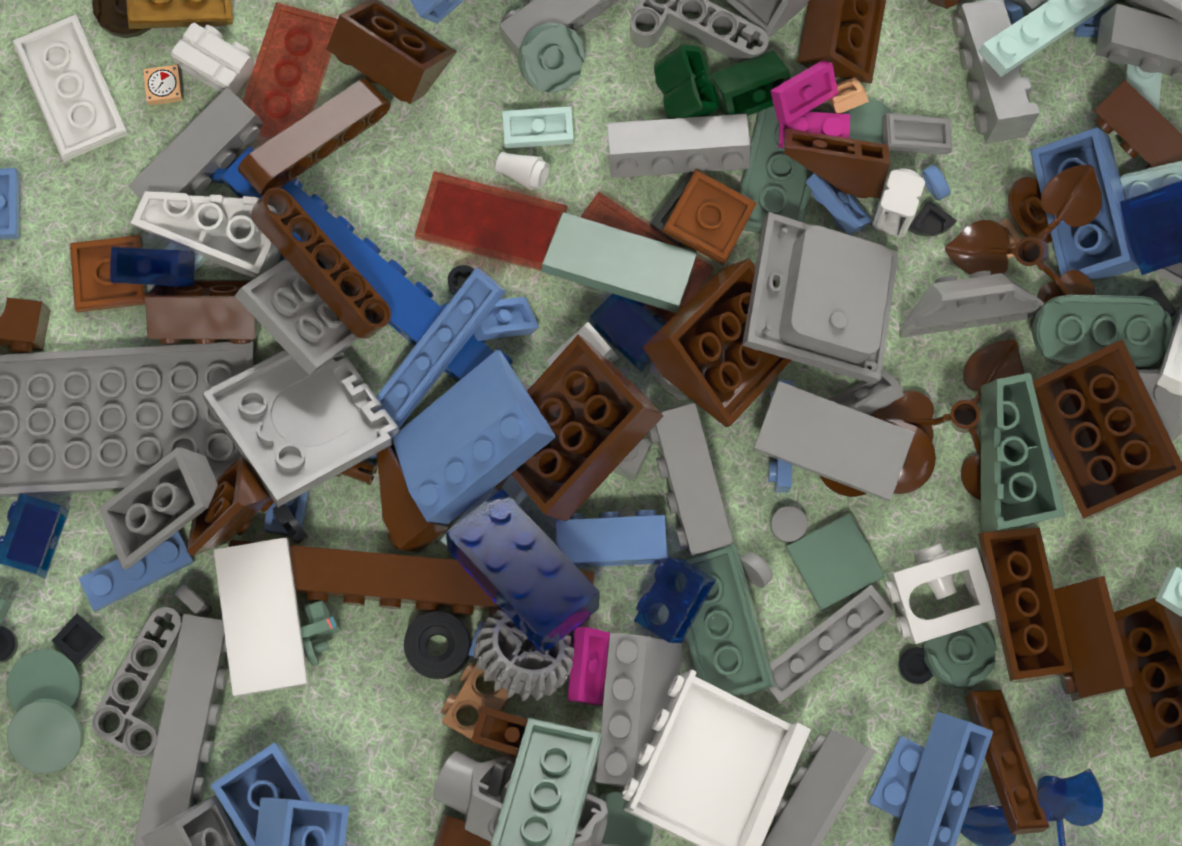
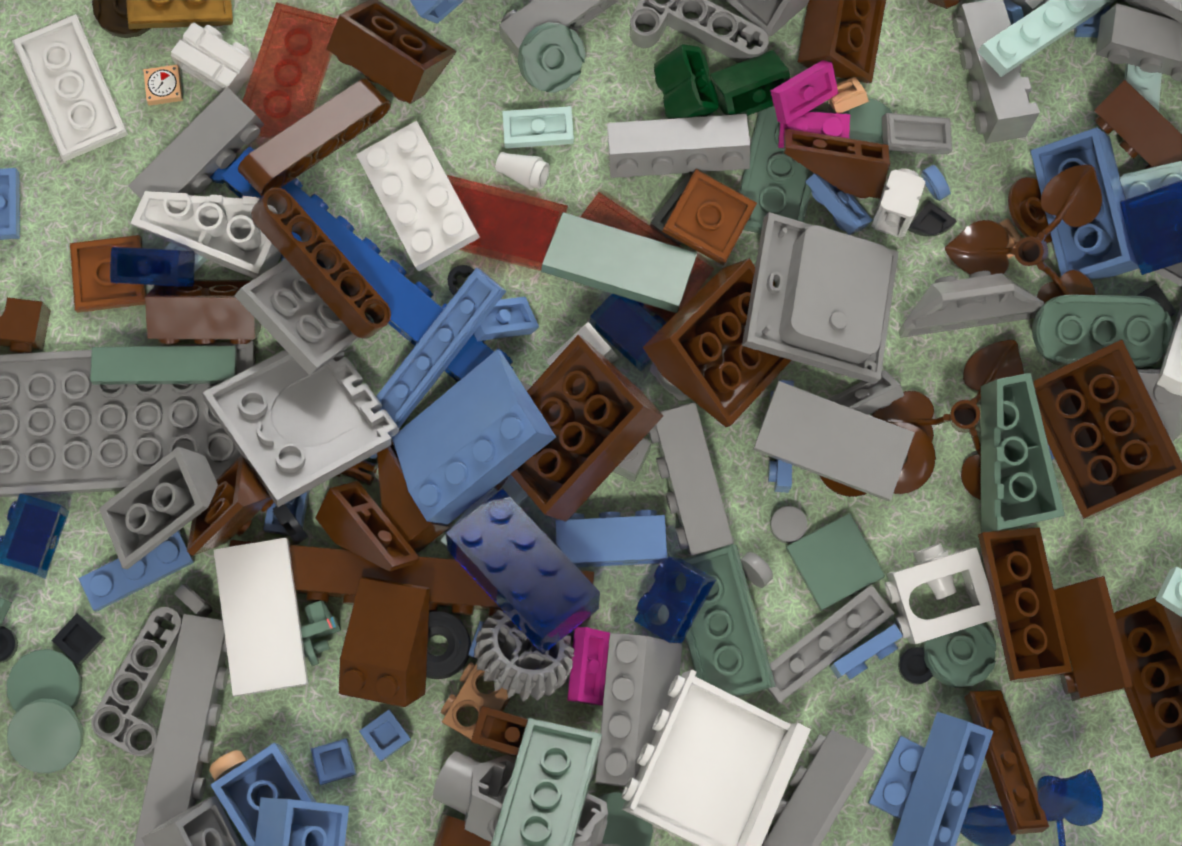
(163, 365): none -> sand green tile
(226, 764): none -> light nougat tile
(333, 761): none -> medium blue tile
(362, 527): none -> reddish brown slope
(385, 735): none -> medium blue plate
(386, 643): none -> reddish brown slope
(417, 196): none -> white plate
(880, 645): none -> medium blue plate

